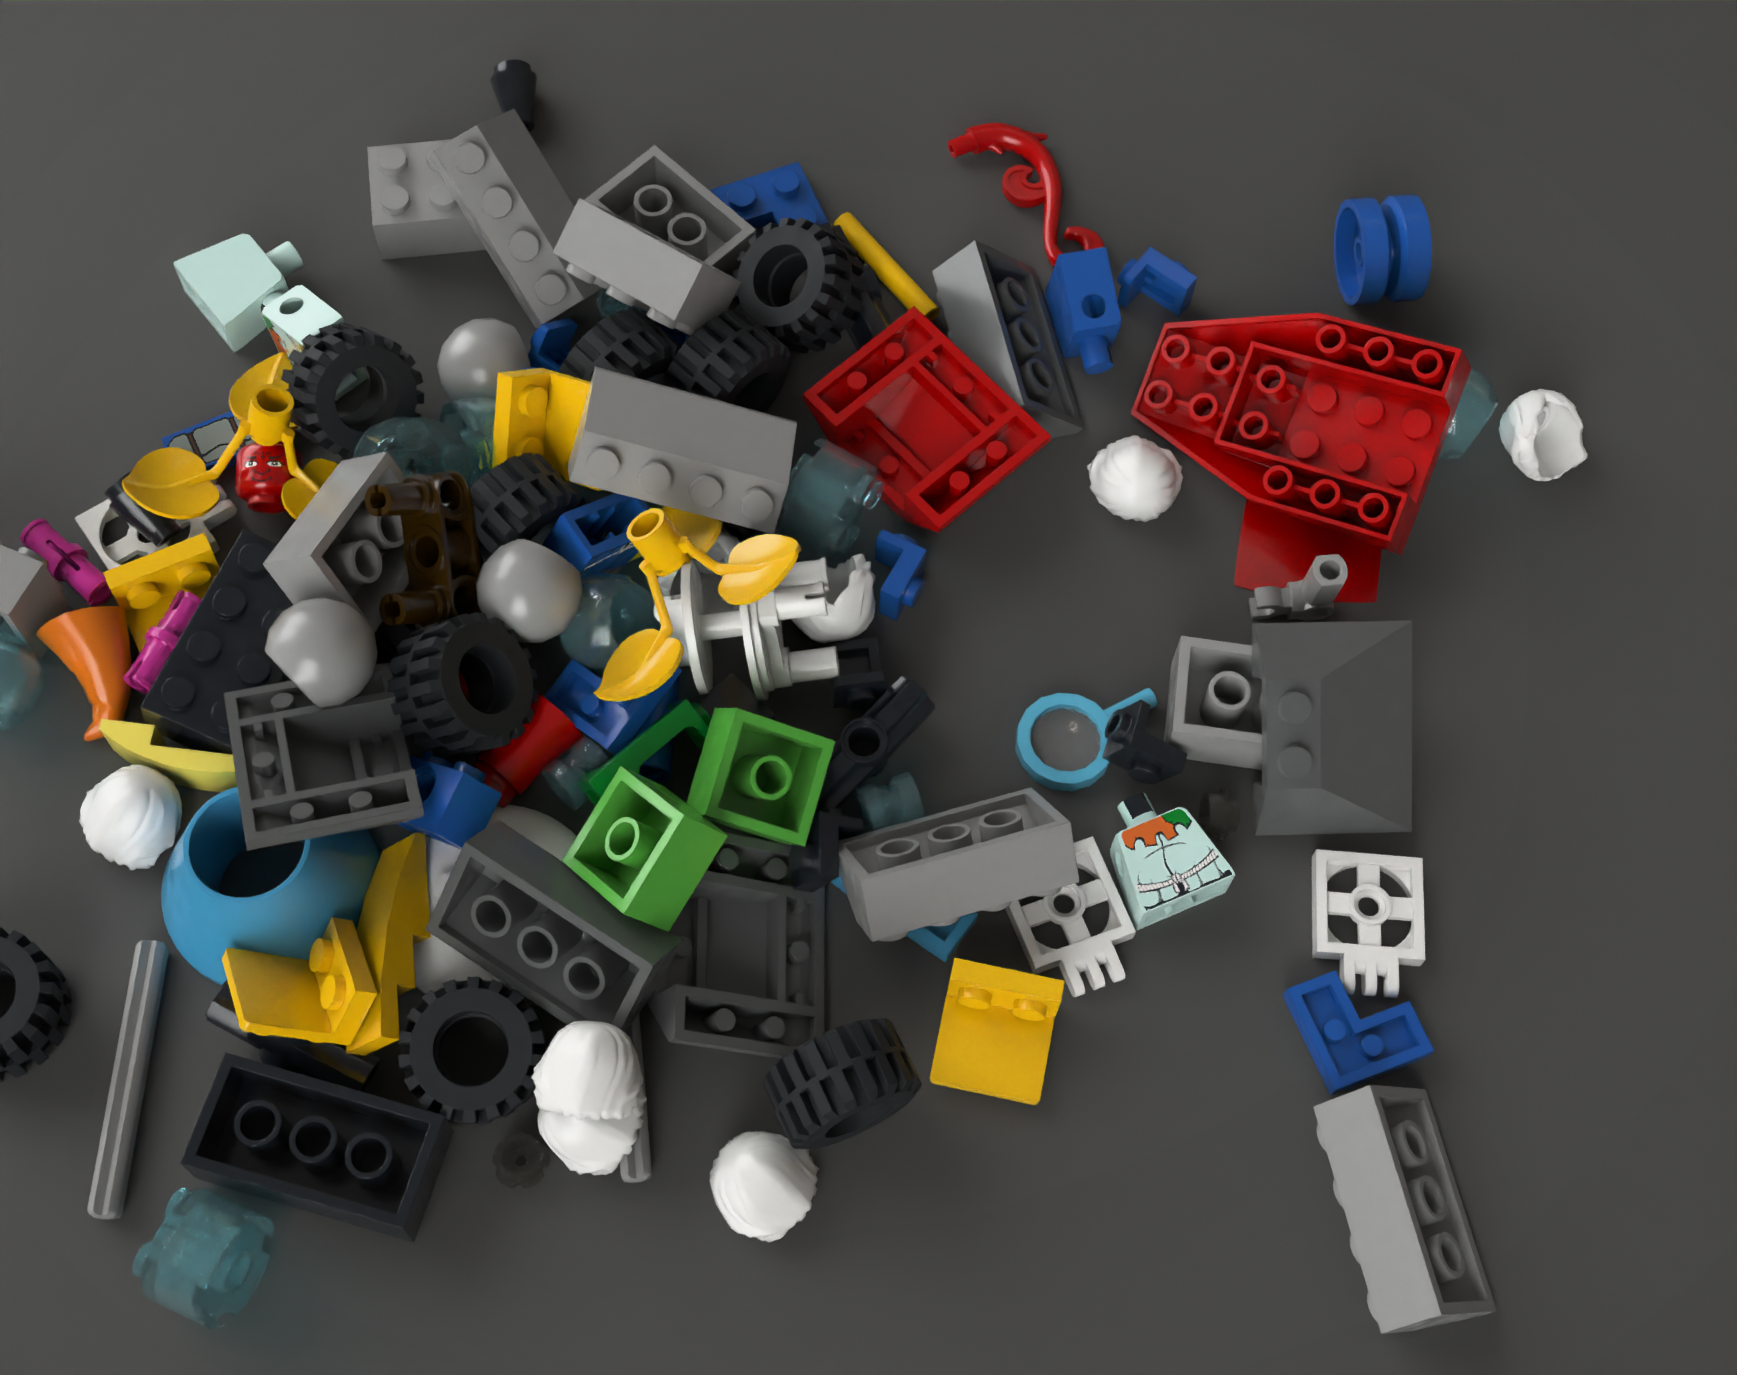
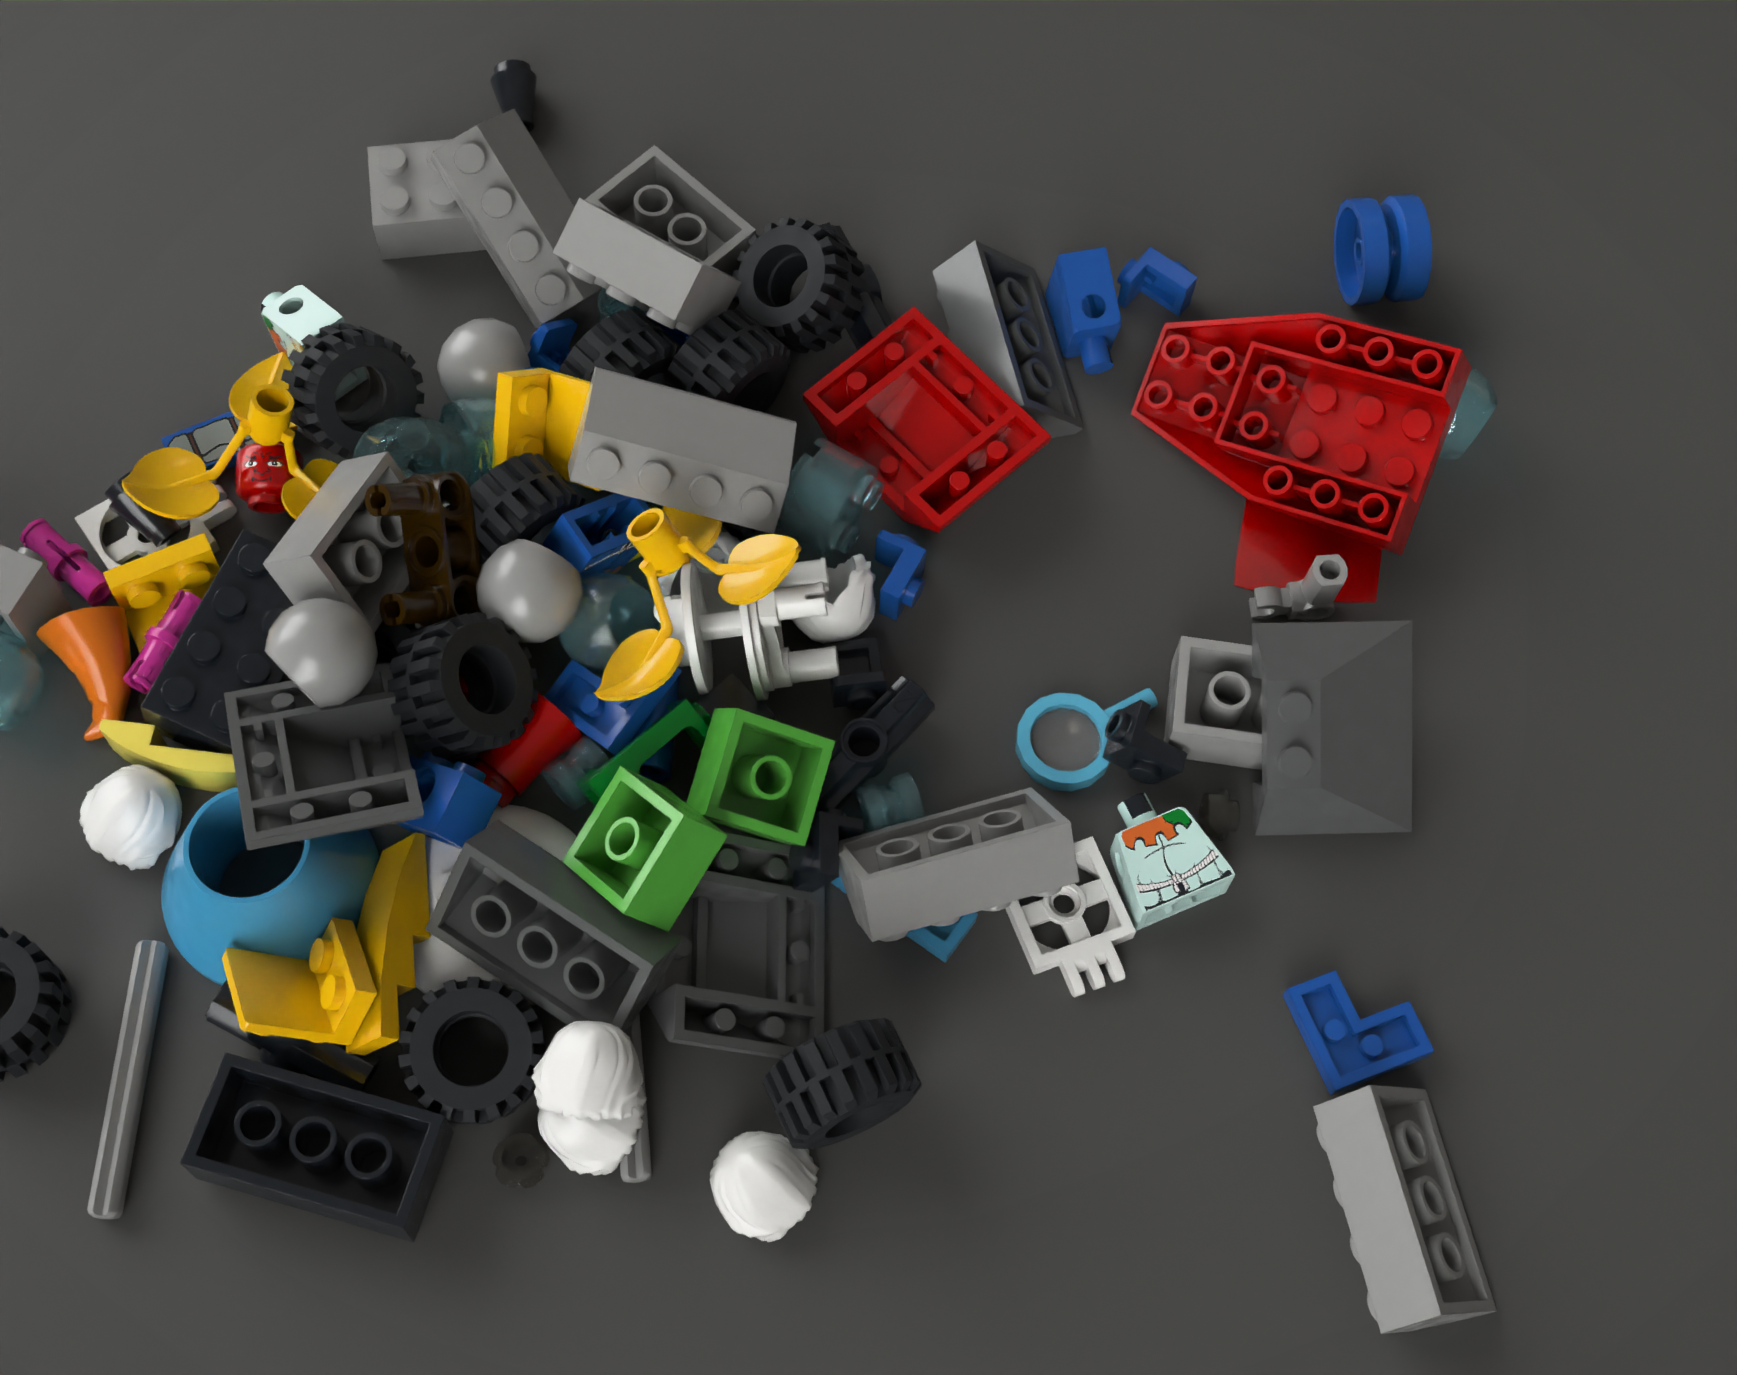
(204, 1256): clear light blue brick -> none
(233, 281): light aqua torso -> none
(773, 196): blue plate -> none
(886, 267): yellow piece -> none
(996, 1031): yellow bracket -> none
(1014, 183): red plant -> none
(1135, 478): white hair -> none
(1368, 955): white piece -> none
(1543, 434): white hair -> none

